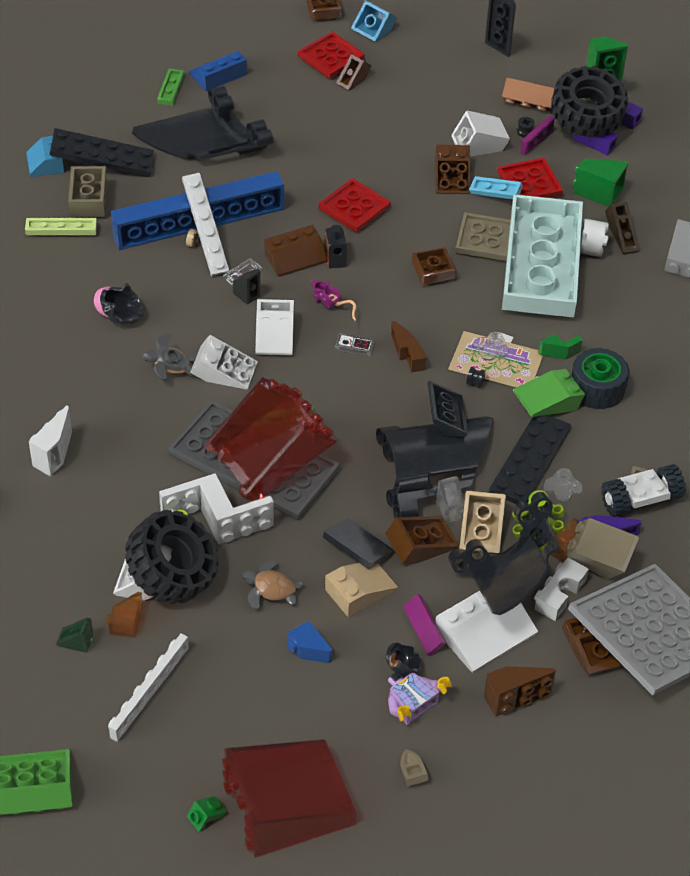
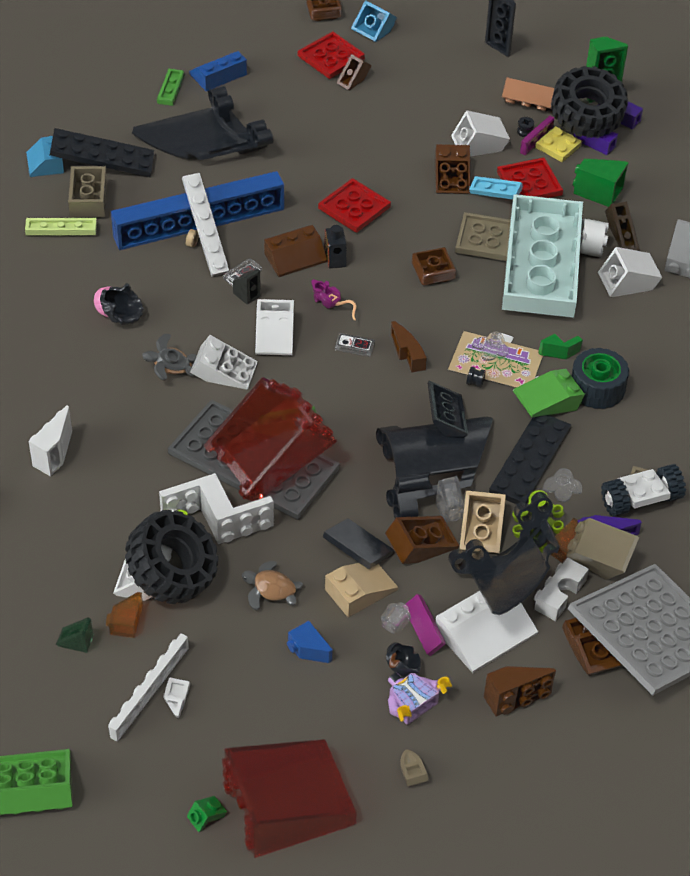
(176, 695): none -> white slope
(395, 617): none -> clear head
(558, 144): none -> light yellow plate
(629, 272): none -> white slope

